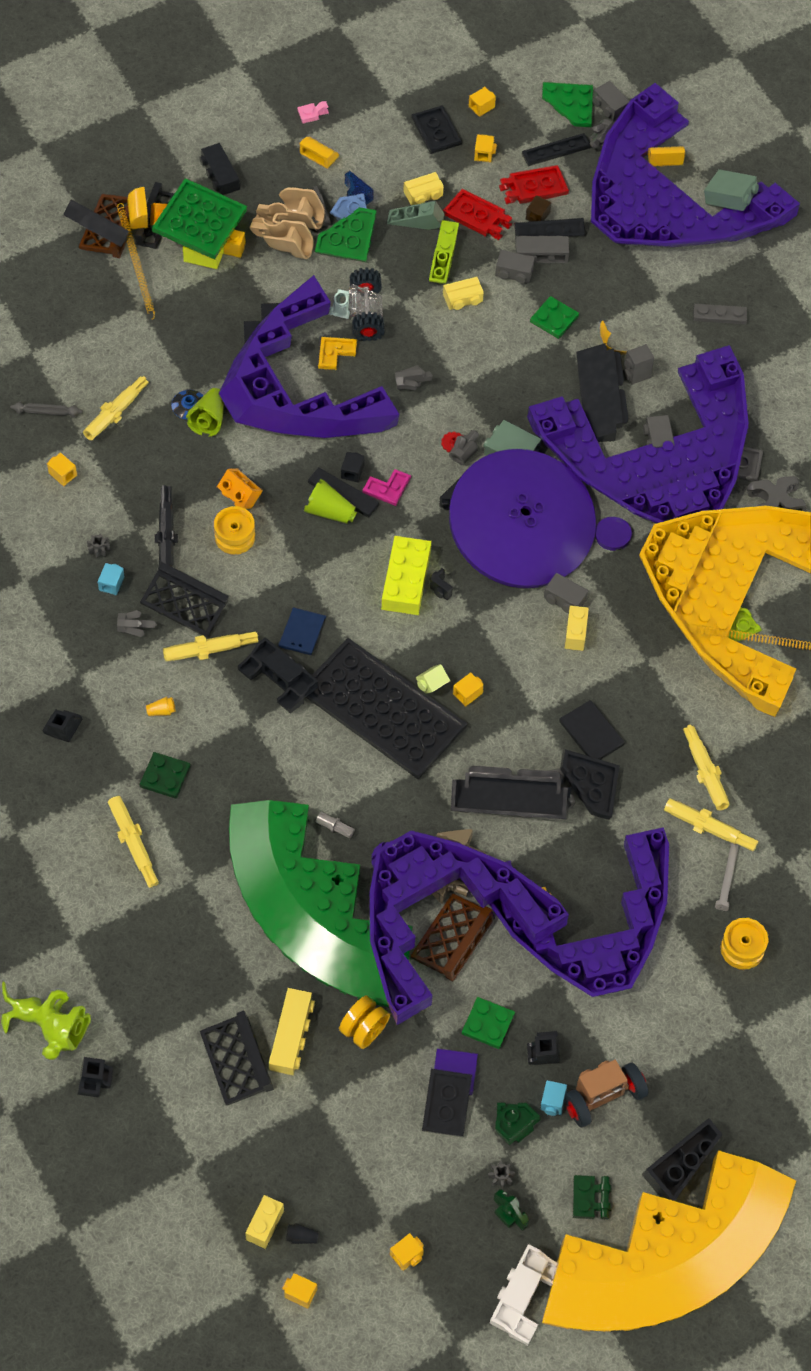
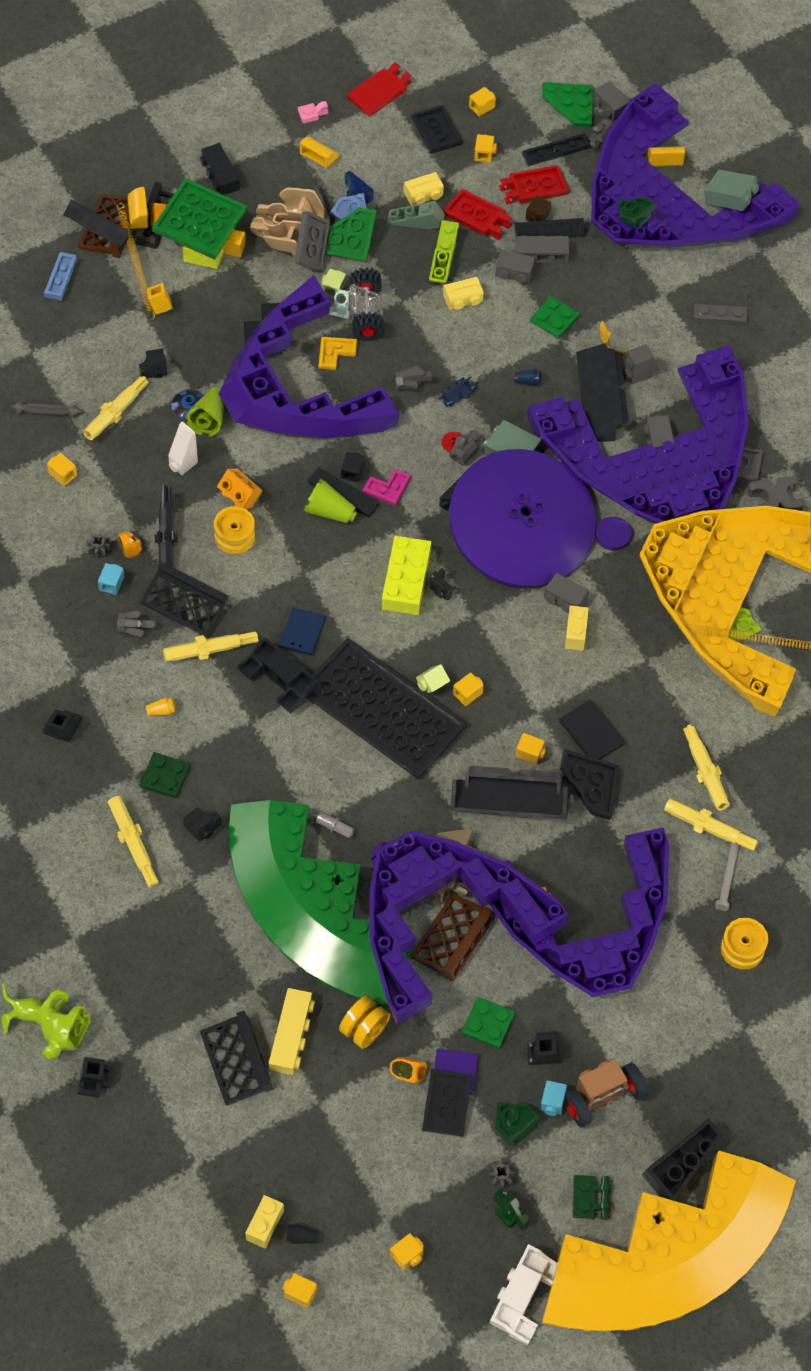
(60, 276): none -> medium blue plate
(129, 544): none -> light orange rock
(154, 364): none -> black brick
(159, 298): none -> yellow brick
(183, 450): none -> white slope
(201, 824): none -> black brick
(312, 241): none -> dark grey tile
(333, 281): none -> yellowish green brick
(379, 90): none -> red tile
(408, 1069): none -> light orange rock
(451, 395): none -> dark blue hinge
(528, 377): none -> dark blue cone
(530, 749): none -> yellow brick
(636, 211): none -> dark green plate

